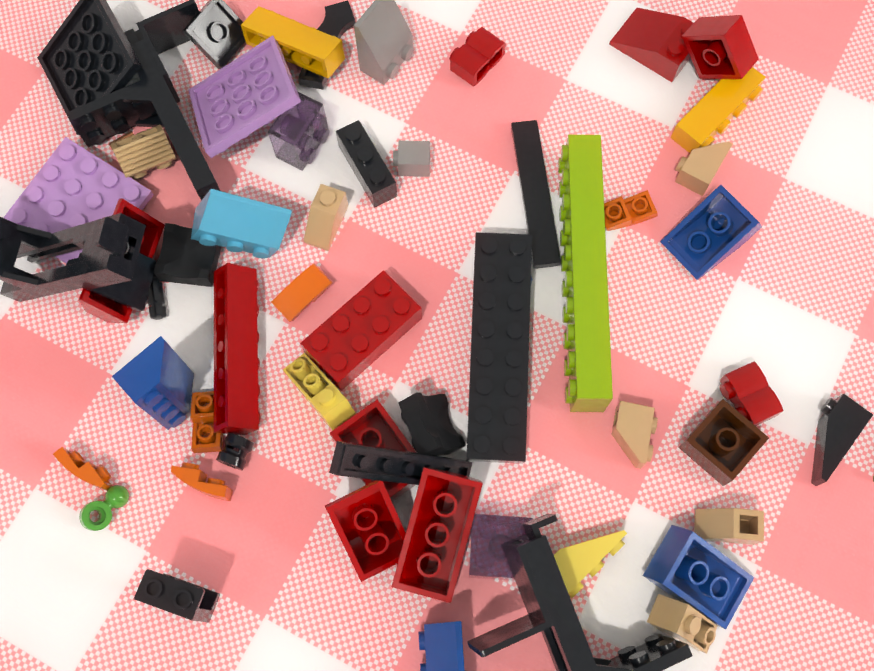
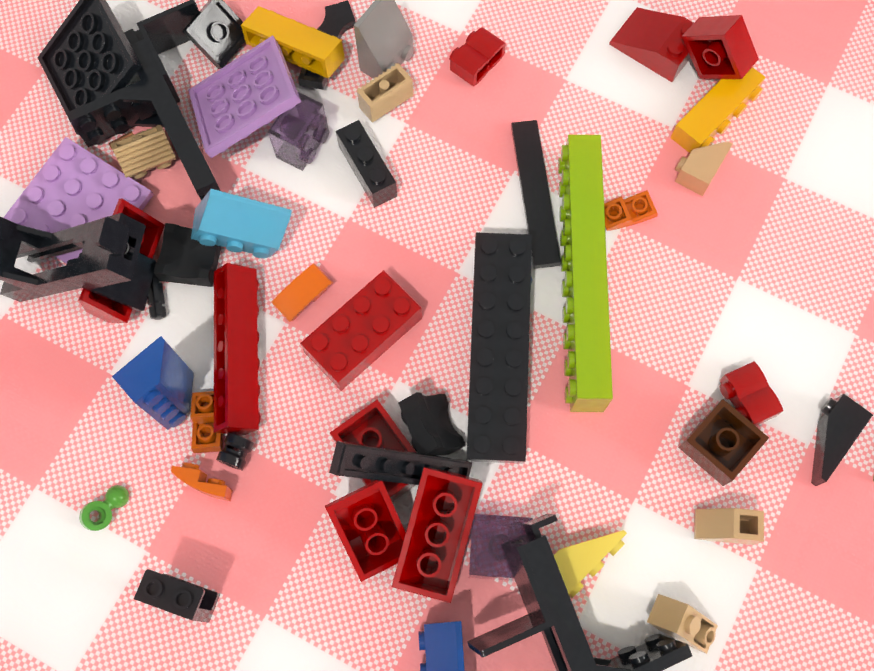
(86, 471): orange slope -> none
(319, 391): light yellow slope -> none
(325, 217): tan slope -> none
(385, 92): none -> tan brick
(412, 158): light grey brick -> none
(632, 431): tan slope -> none
(698, 575): blue slope -> none
(711, 232): blue slope -> none

